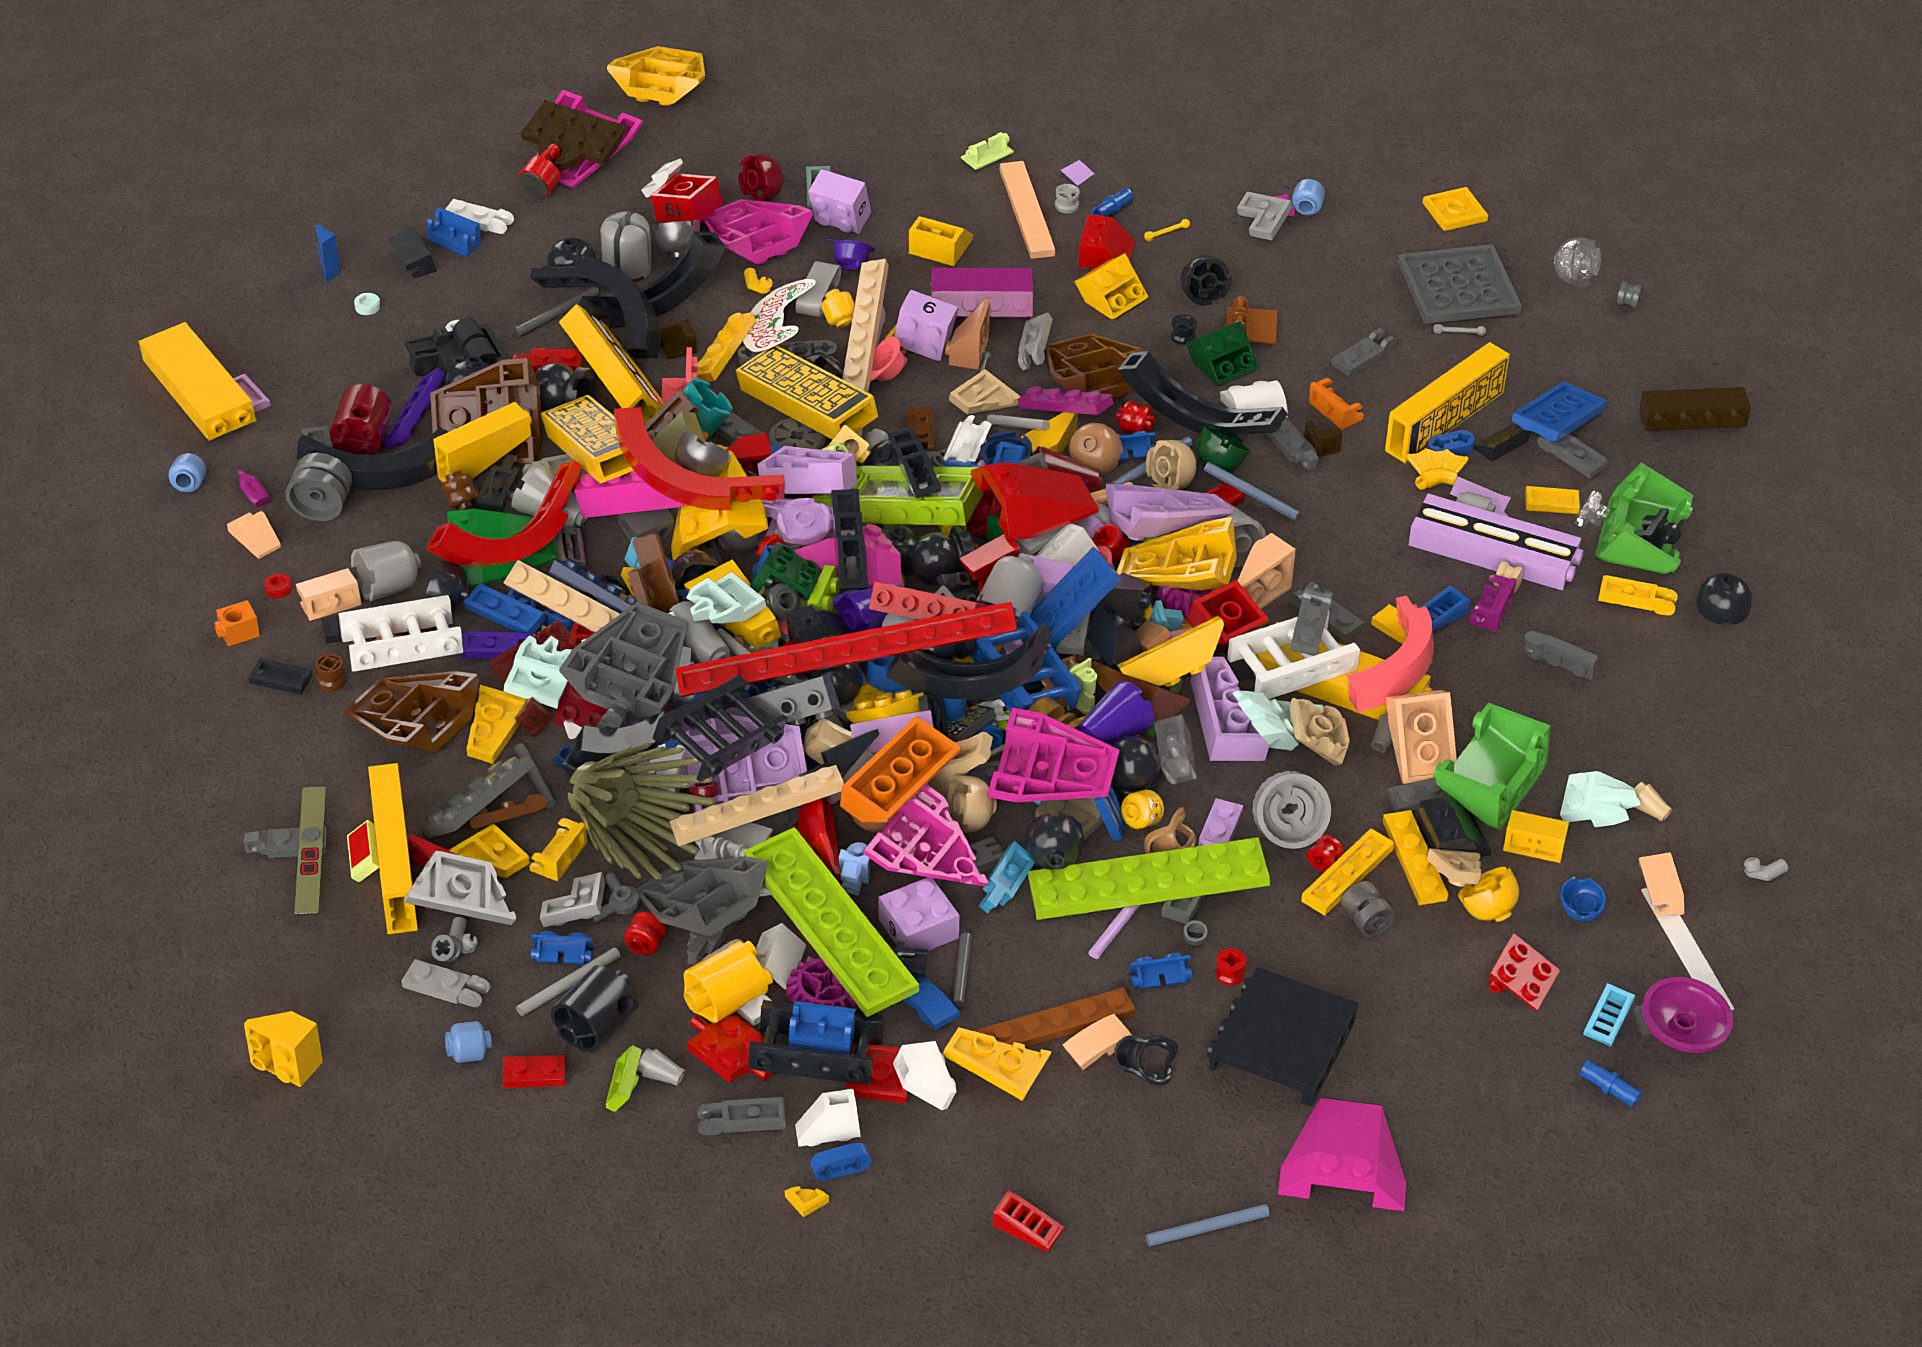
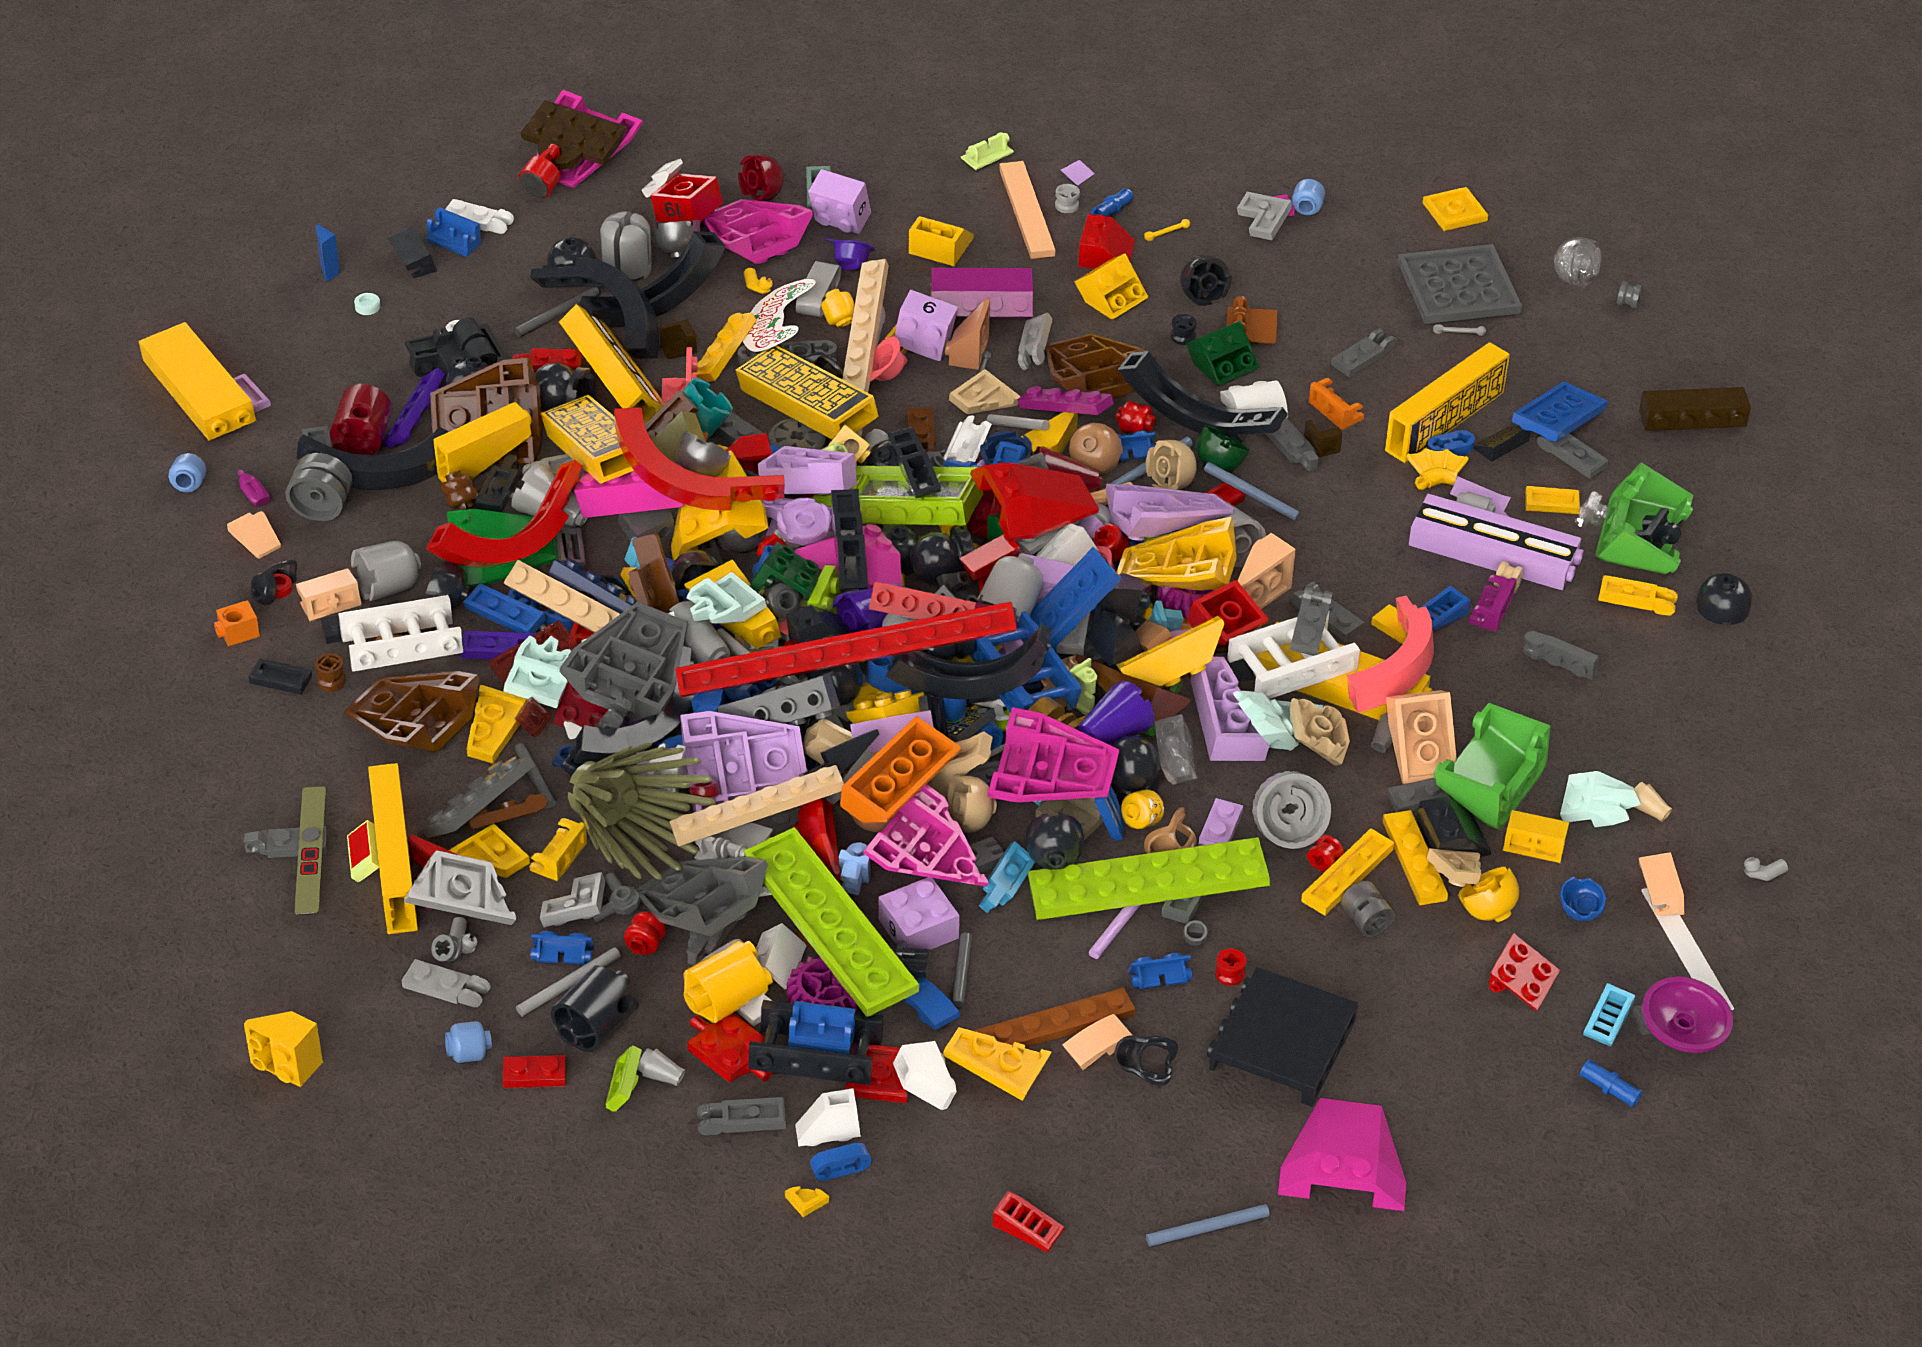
(264, 584): none -> black piece
(658, 74): yellow wedge -> none
(714, 705): black fence -> none

